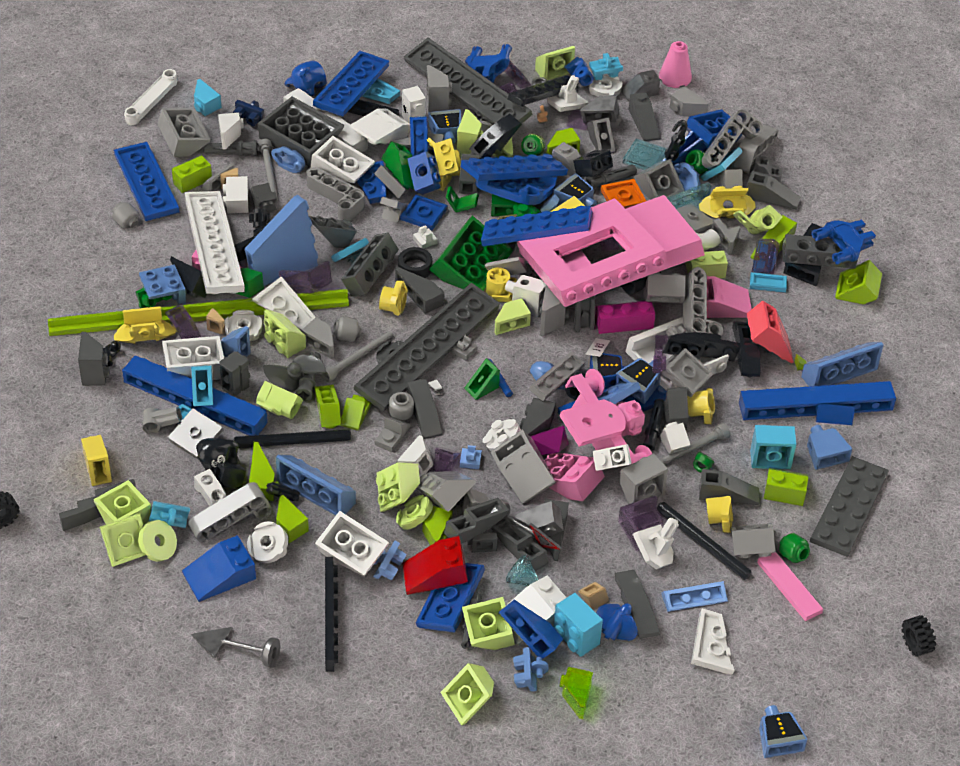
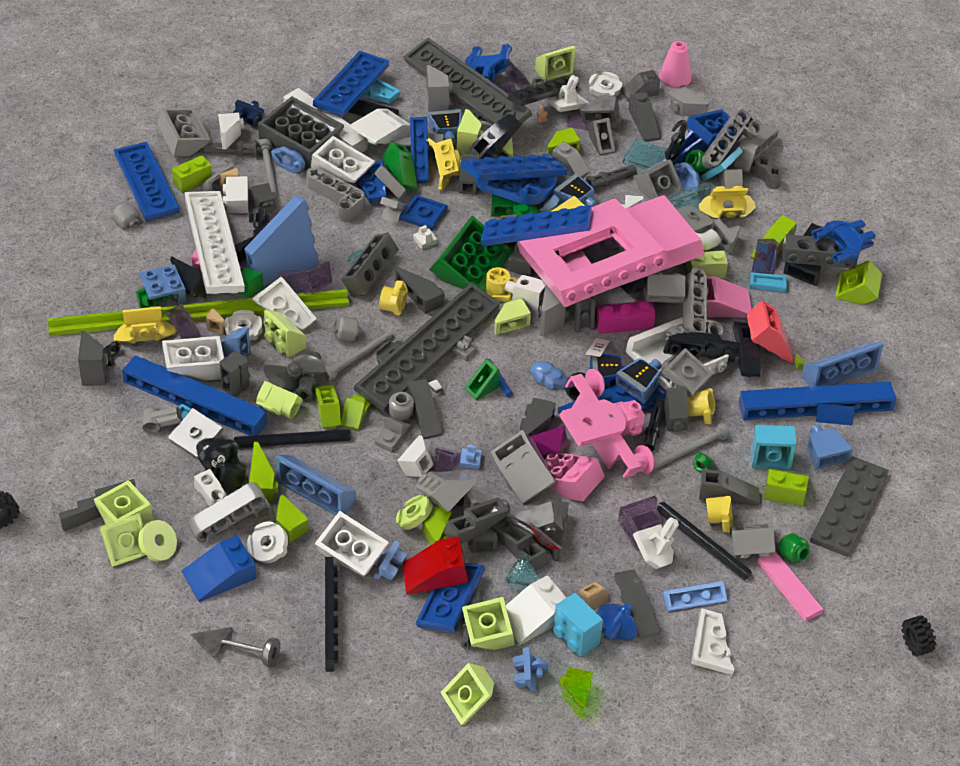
(96, 460): light yellow slope -> none
(151, 97): white piece -> none
(170, 513): medium azure hips -> none
(202, 385): medium azure slope -> none
(206, 98): medium azure slope -> none
(279, 490): black axle -> none
(306, 77): blue piece -> none
(319, 337): light grey slope -> none
(336, 231): dark grey slope -> none
(350, 249): medium azure tile -> none
(396, 484): yellowish green slope -> none
(413, 103): white brick -> none
(416, 253): black tyre -> none
(418, 165): blue brick -> none
(462, 203): green bracket -> none
(500, 433): white plate -> none
(513, 265): light grey slope -> none
(532, 628): blue slope -> none
(538, 144): green head -> none
(556, 376): light grey tile -> none
(580, 69): blue leg -> none
(593, 163): black brick -> none
(607, 65): medium azure hips -> none
(612, 457): white slope -> none
(619, 392): medium blue plate -> none
(625, 192): orange plate -> none
(644, 479): light grey slope -> none
(659, 360): clear purple piece -> none
(674, 438): white slope -> none
(760, 220): yellowish green piece -> none
(769, 190): dark grey slope -> none
(780, 733): torso -> none

